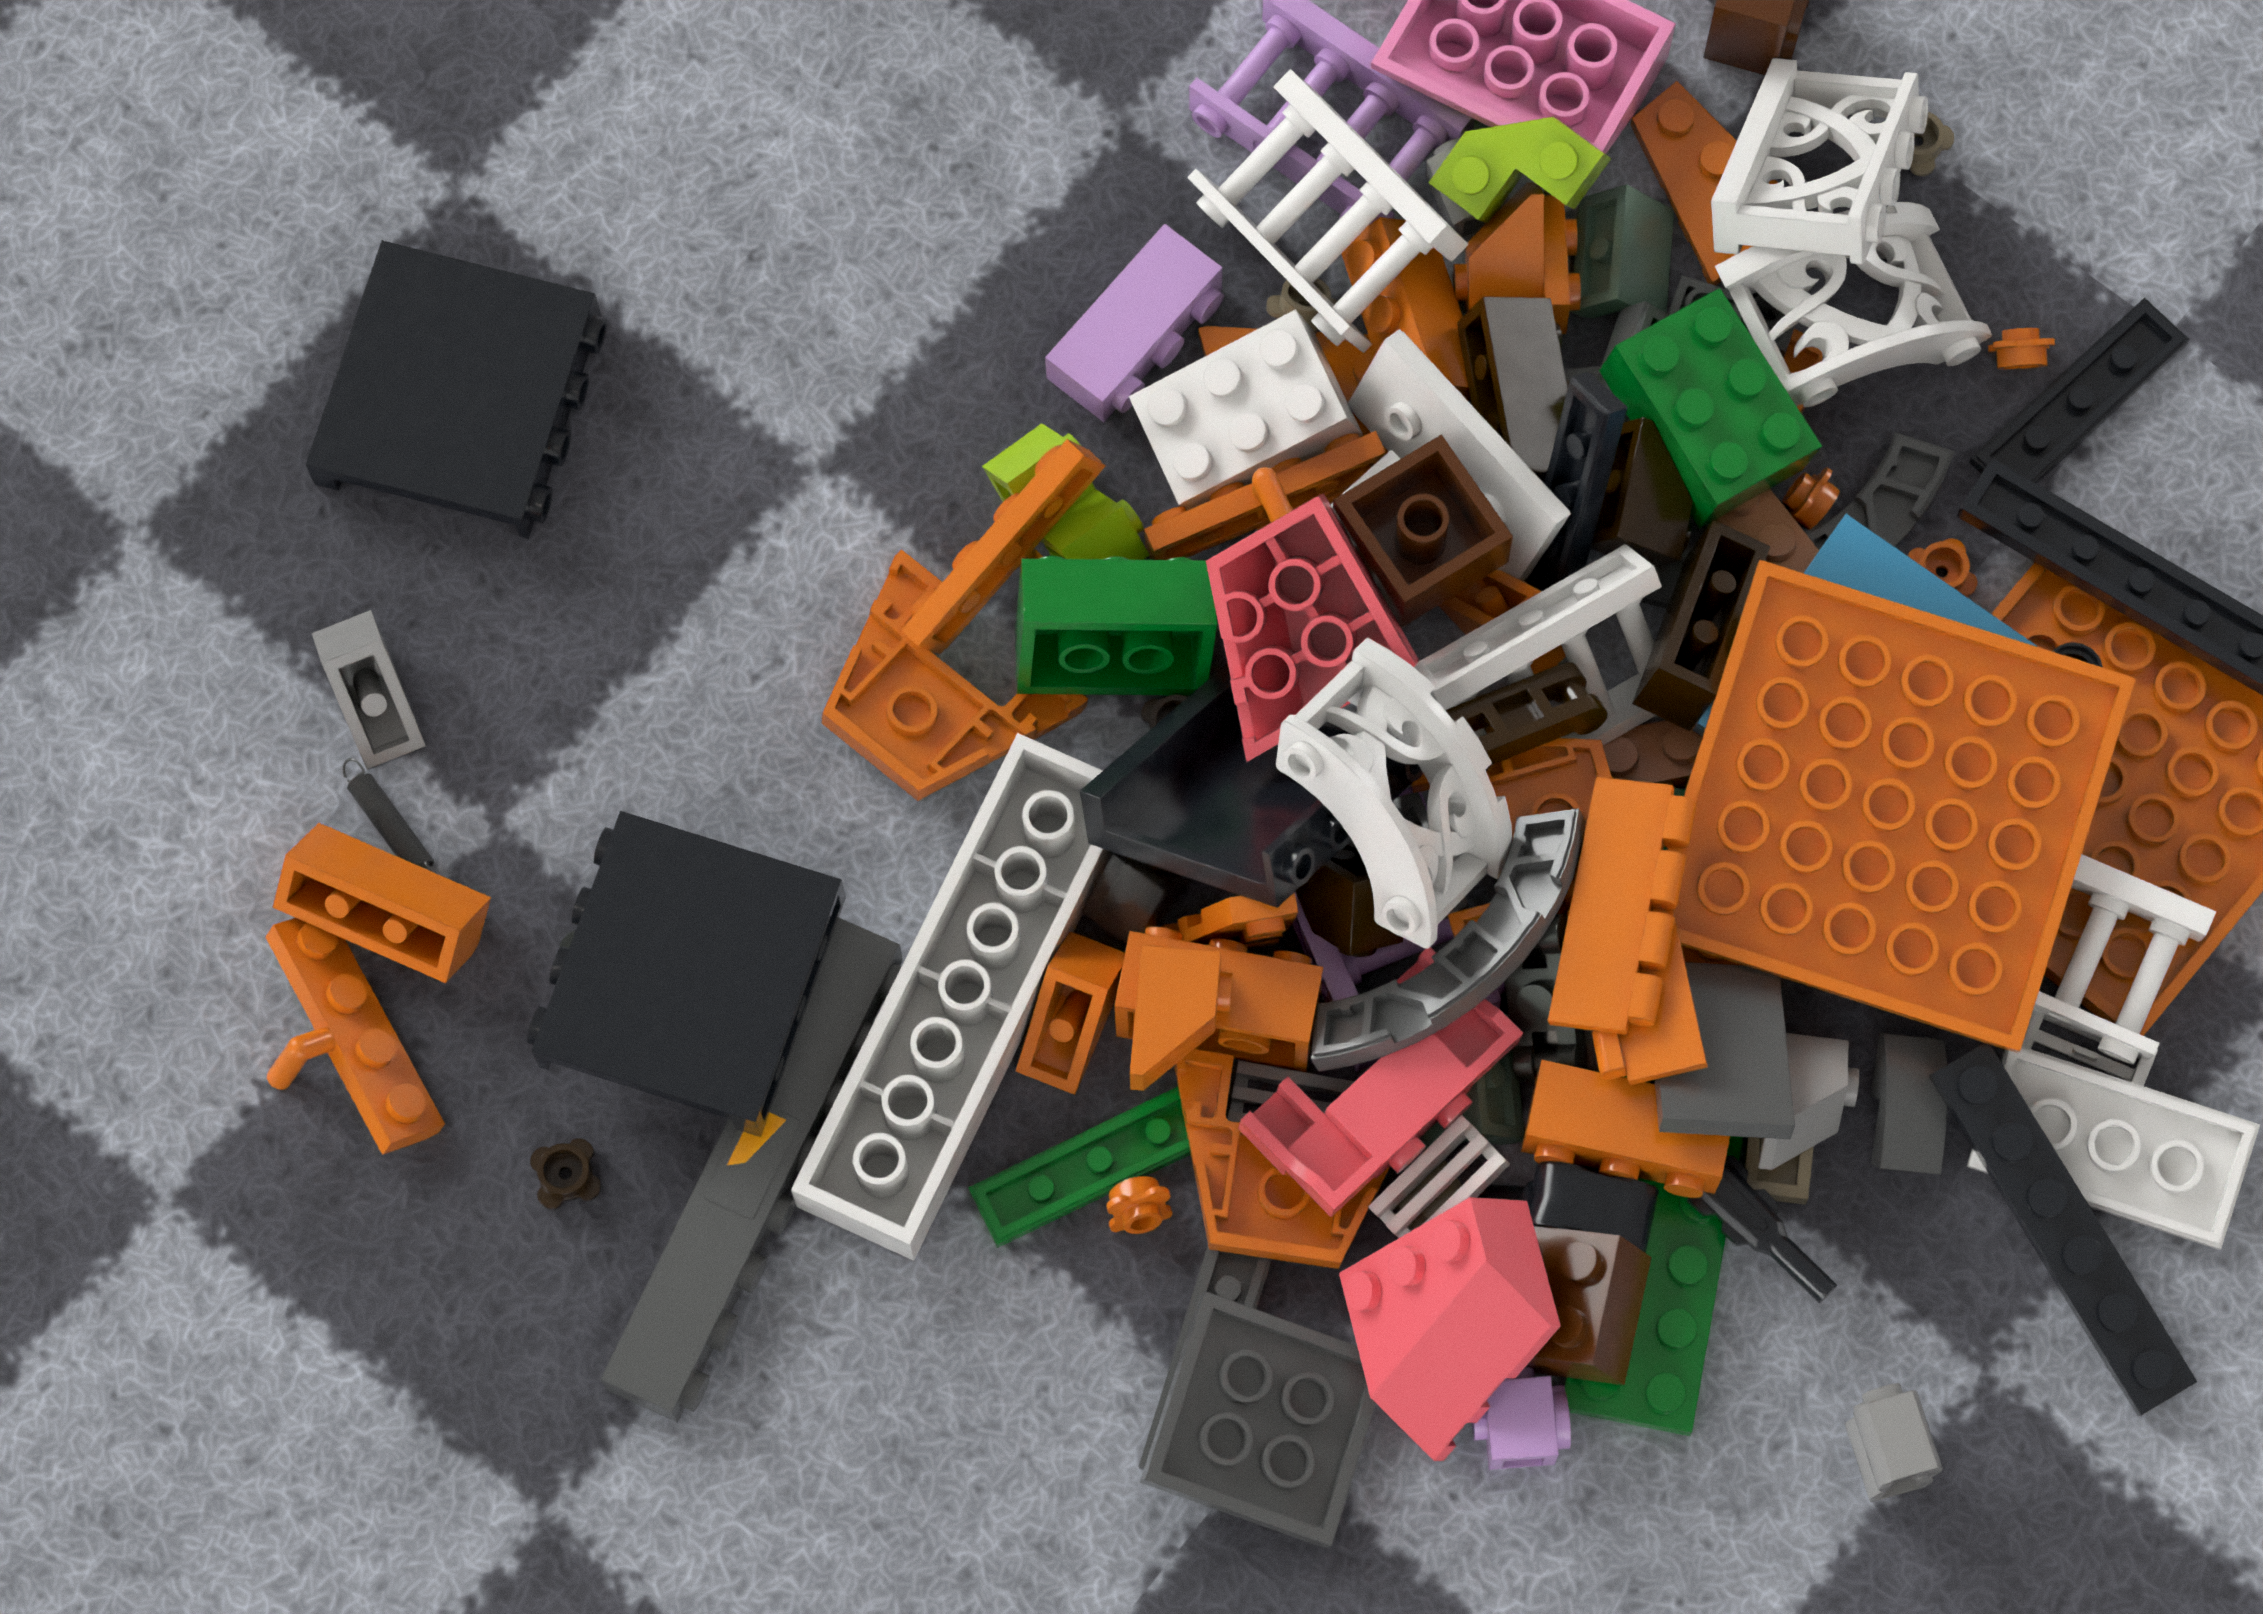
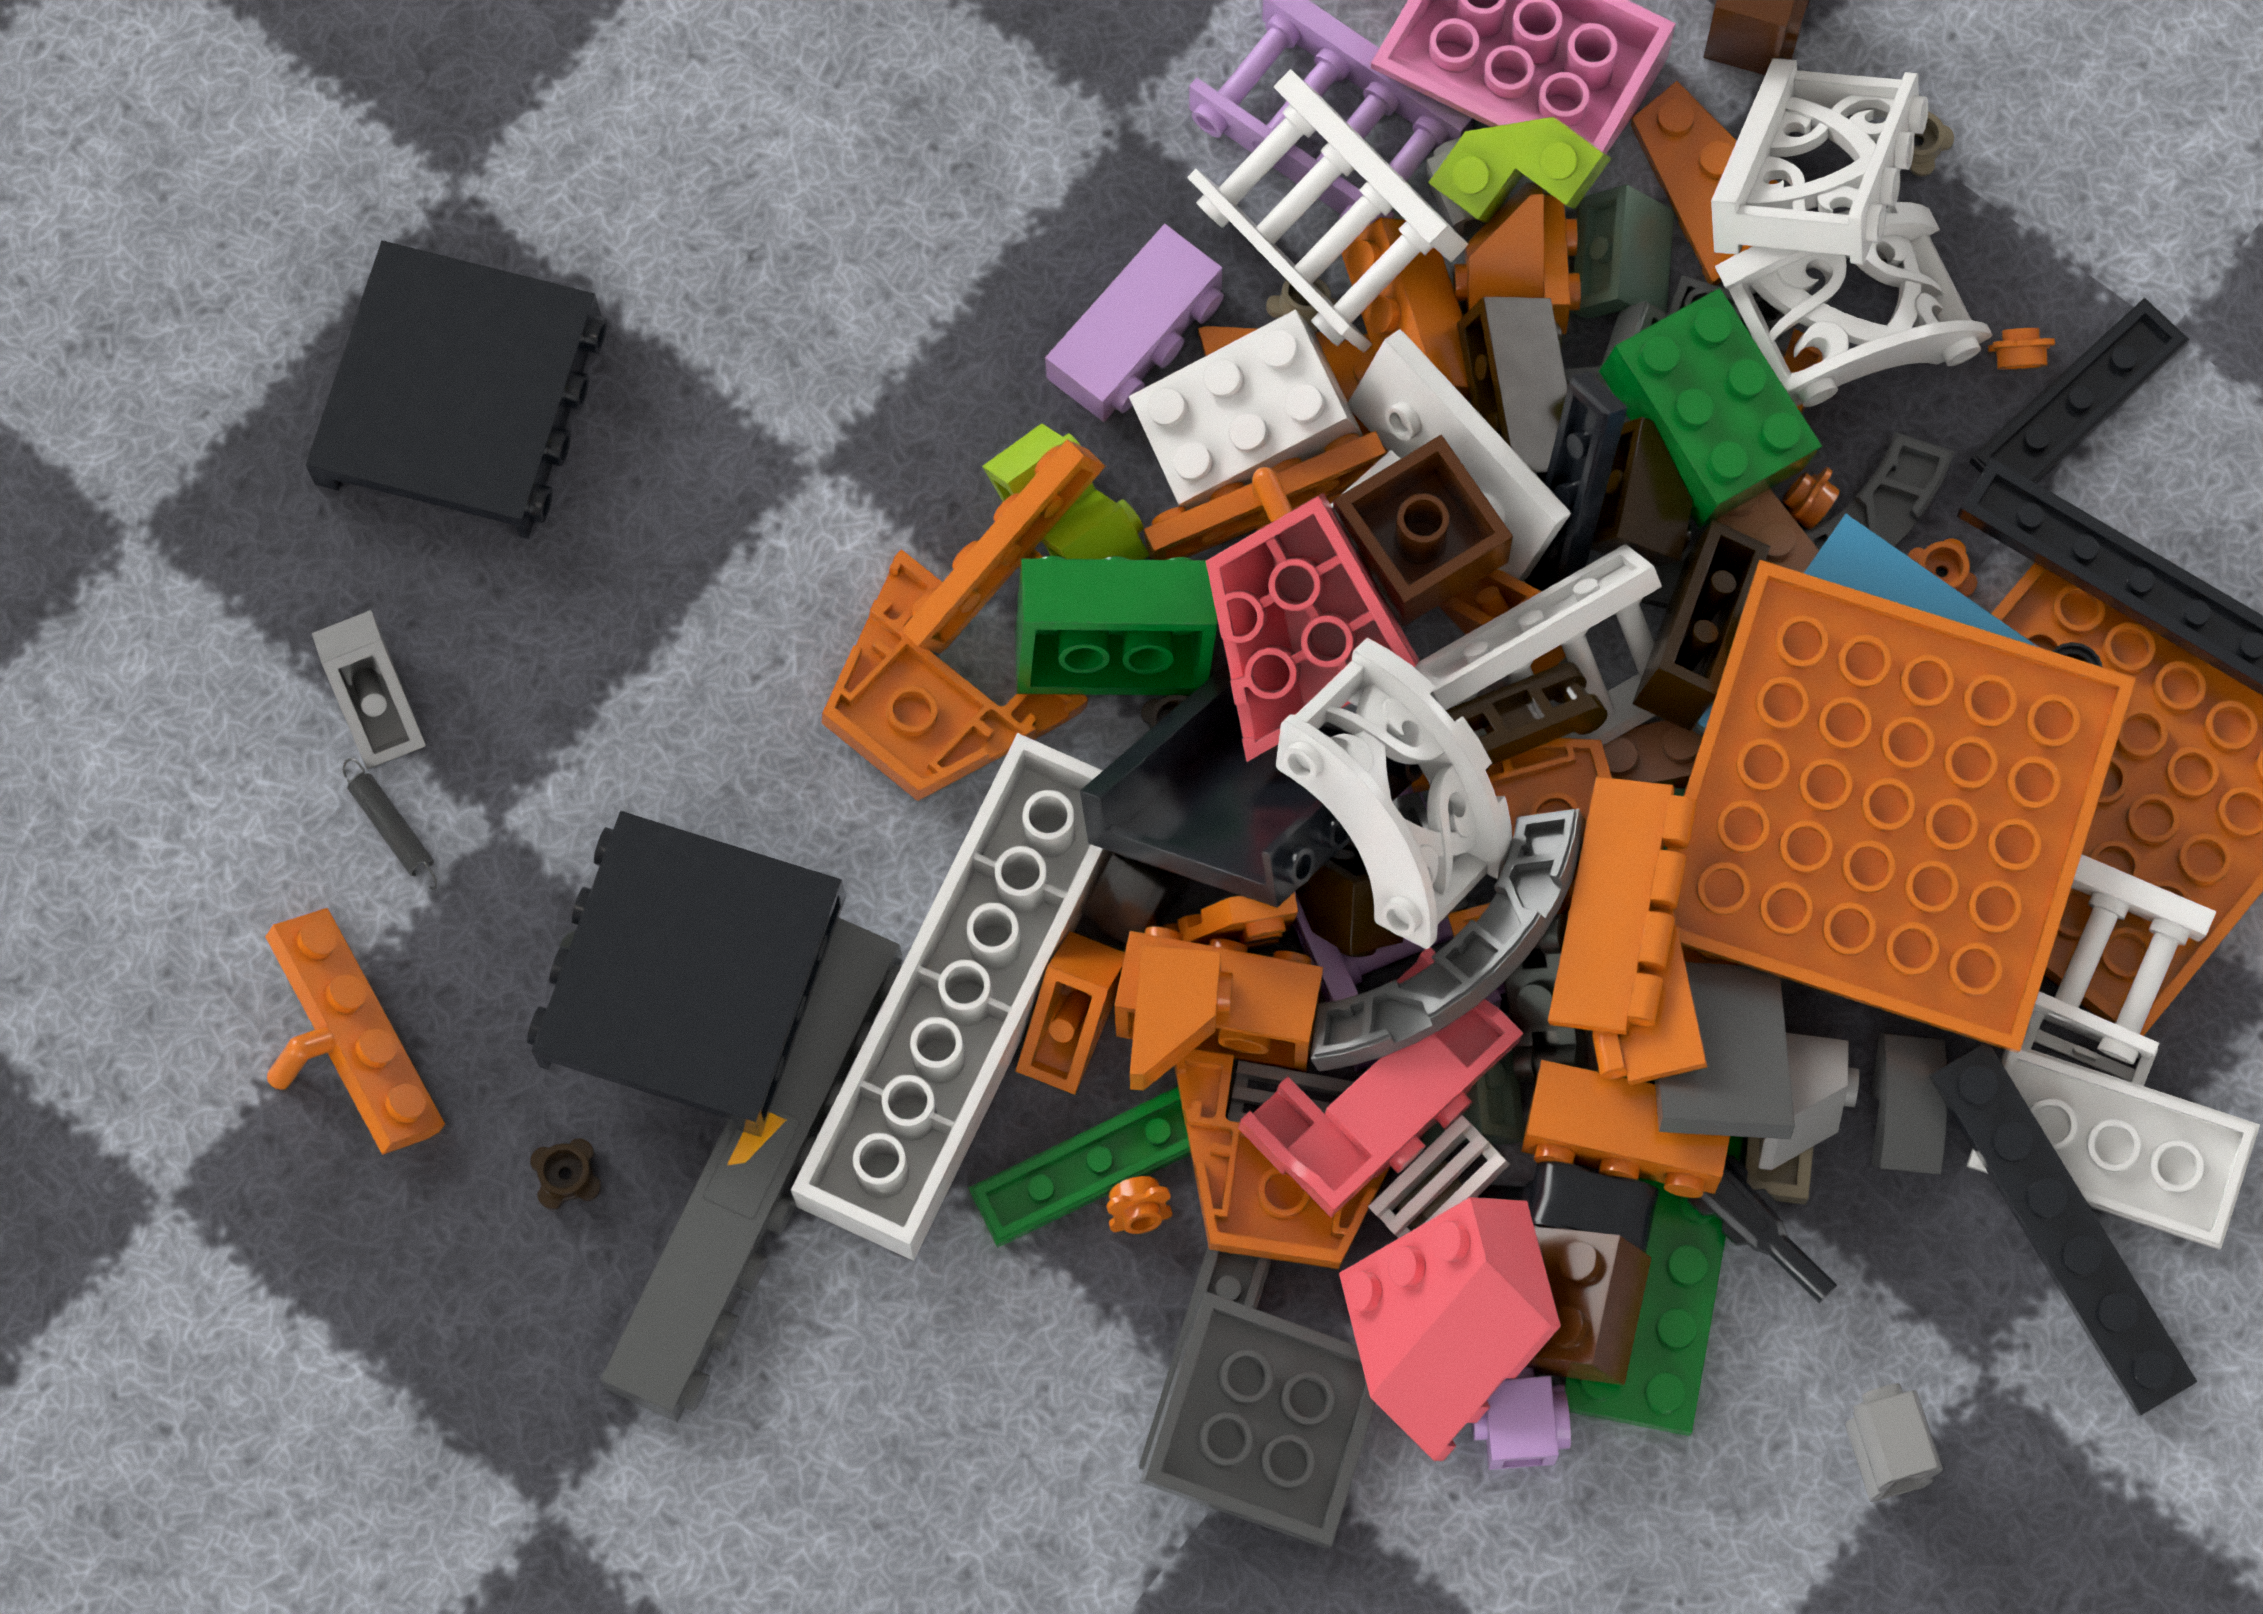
(381, 902): orange brick -> none

